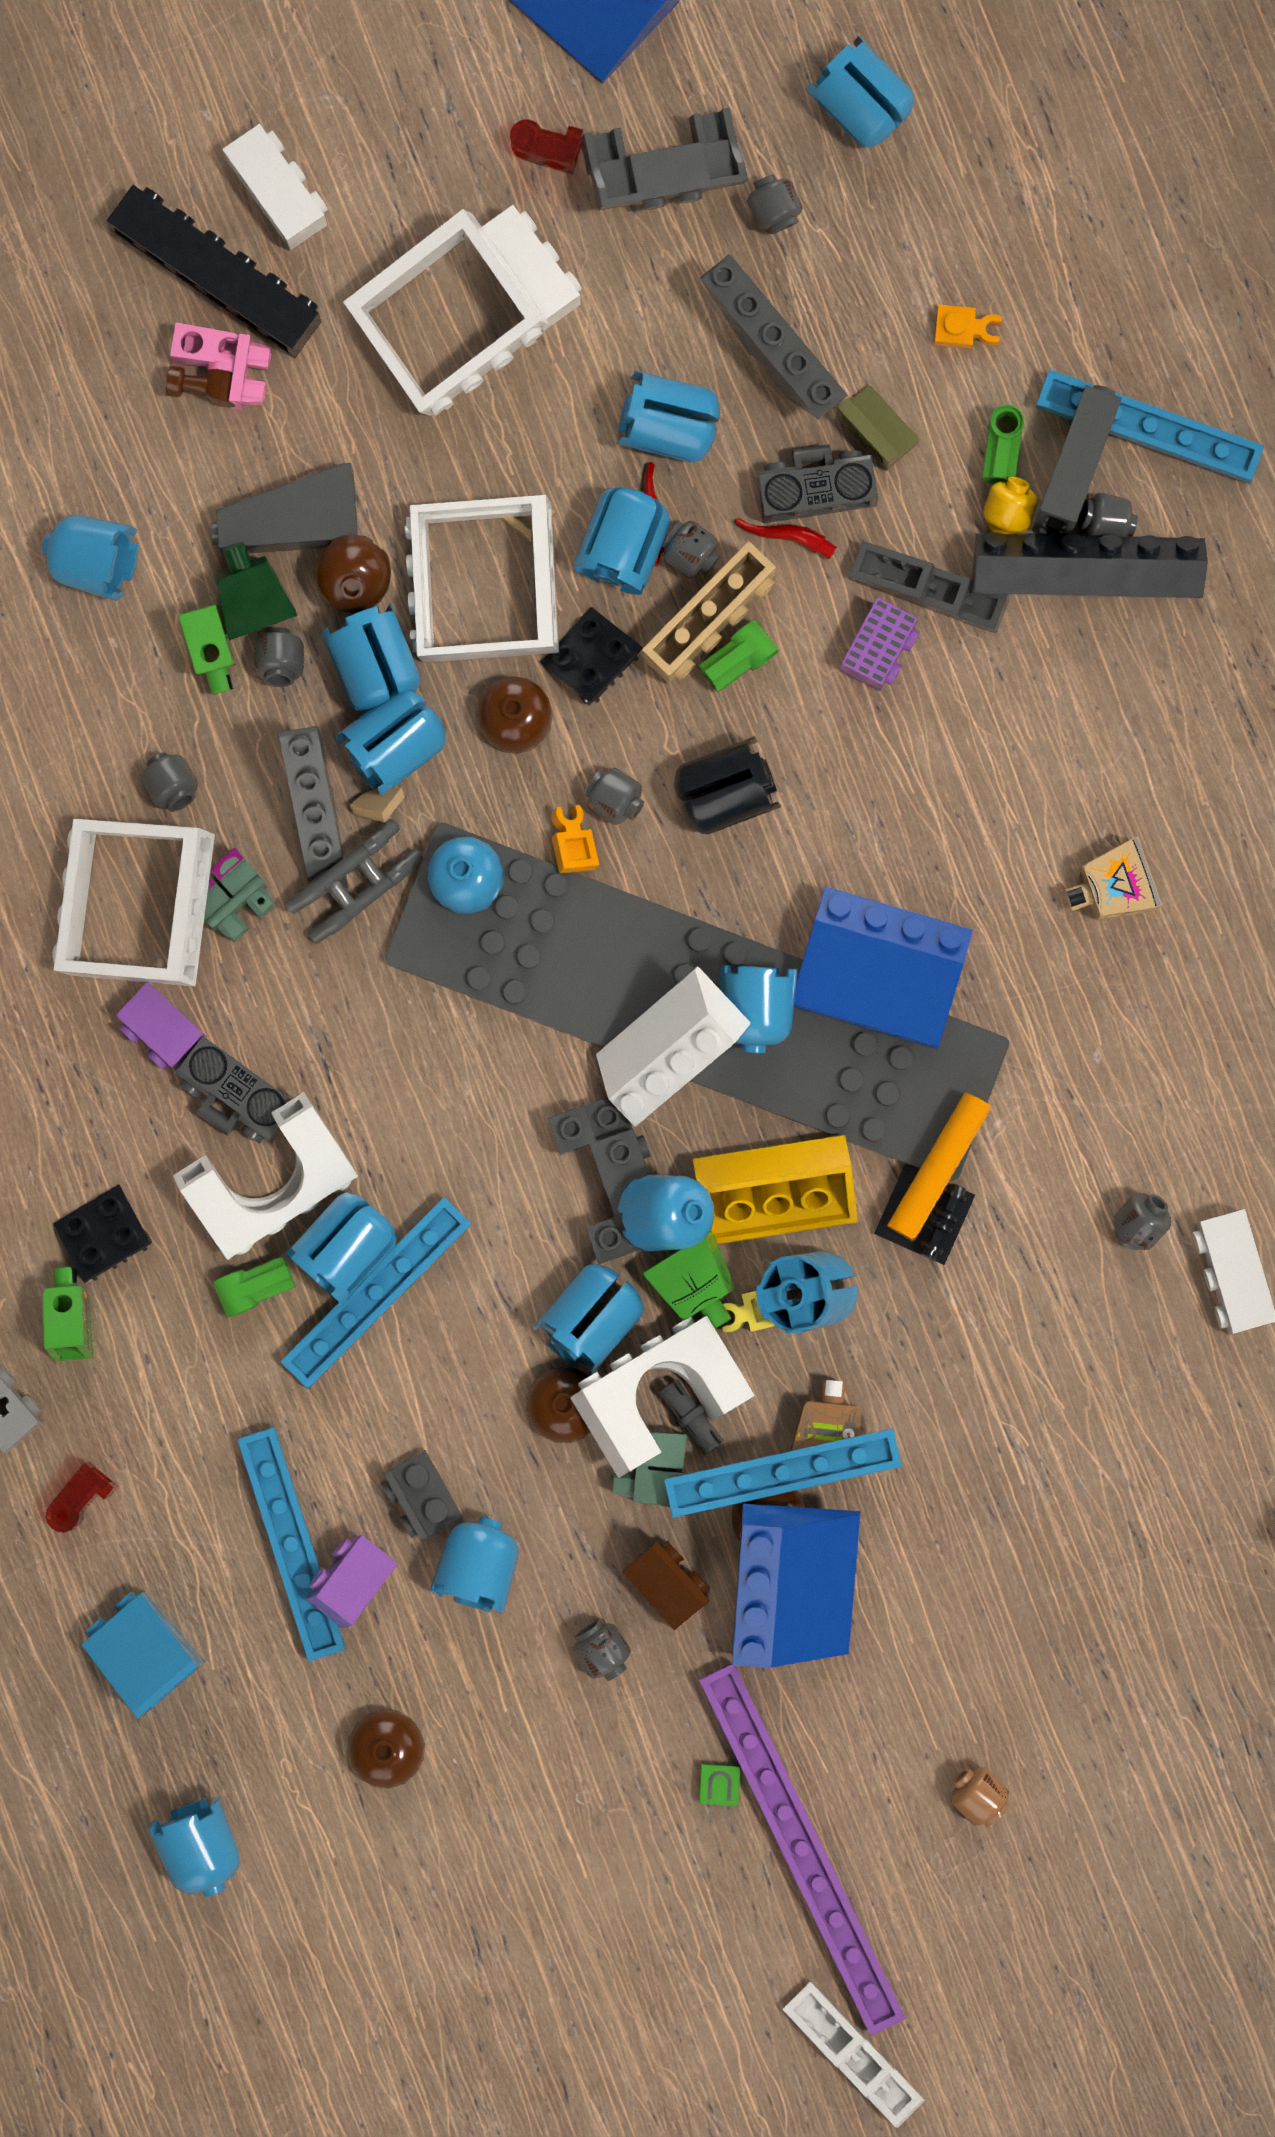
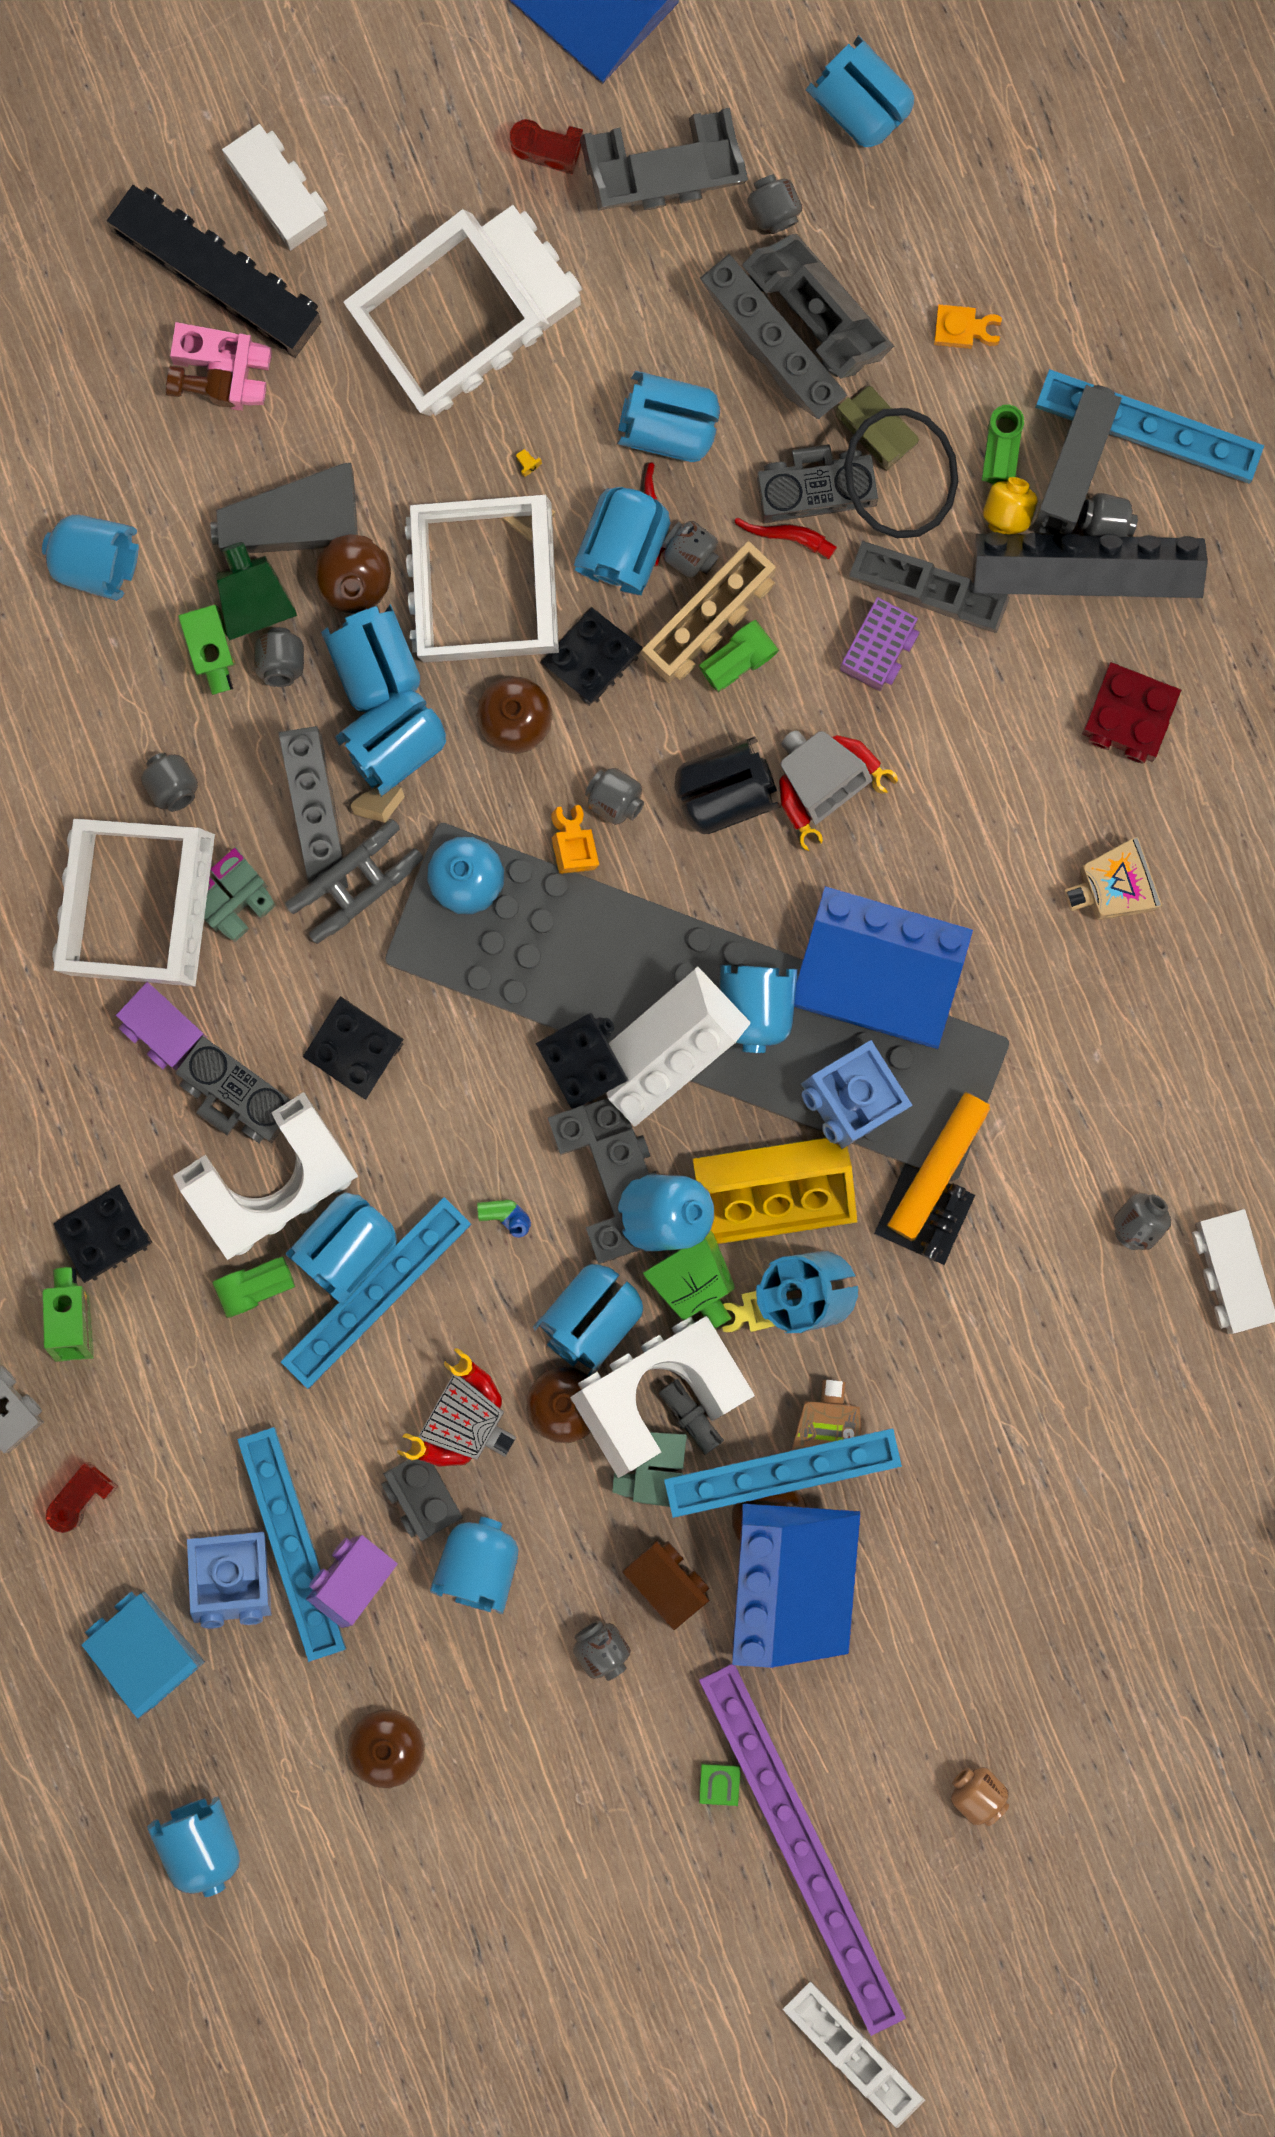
(228, 1579): none -> medium blue plate
(353, 1048): none -> black hinge
(462, 1420): none -> torso
(508, 1213): none -> arm
(528, 462): none -> yellow piece
(583, 1059): none -> black hinge
(815, 295): none -> dark grey bracket
(823, 776): none -> light grey torso
(849, 474): none -> black piece
(854, 1095): none -> medium blue plate
(1131, 713): none -> dark red plate

